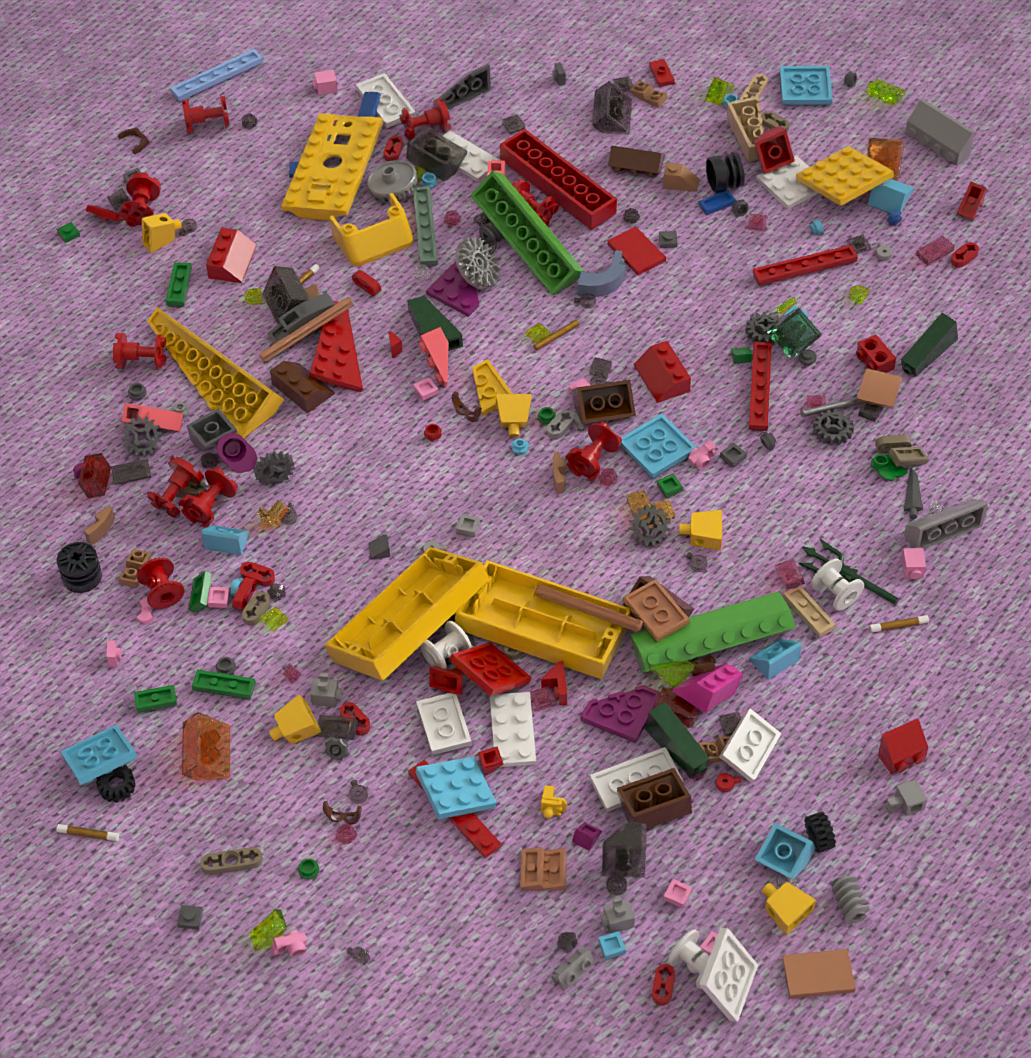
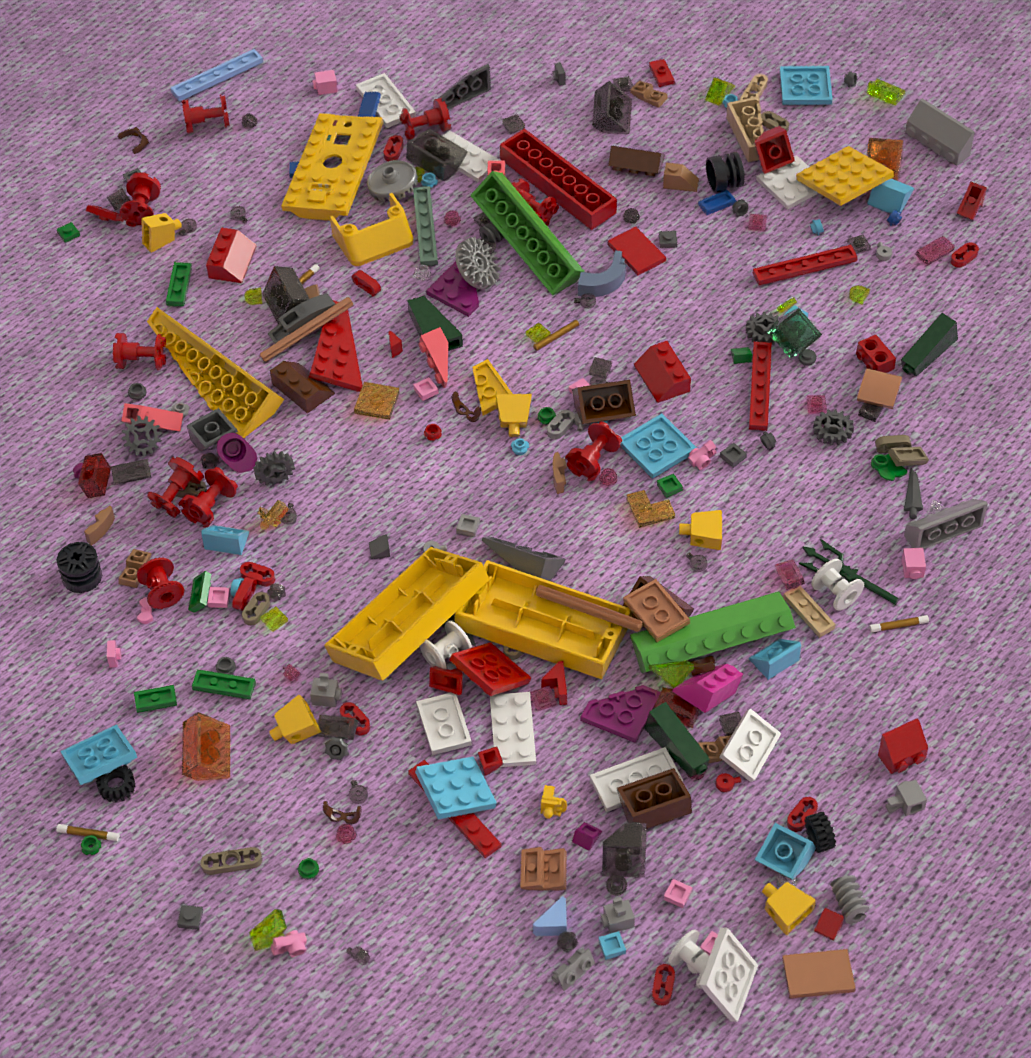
(90, 840): none -> green plate
(238, 214): none -> clear smoke piece
(376, 400): none -> clear yellow plate
(525, 560): none -> dark grey wedge
(553, 921): none -> light blue slope
(648, 532): dark grey gear -> none
(799, 811): none -> red beam
(829, 924): none -> red slope
(831, 406): flat silver bar -> none

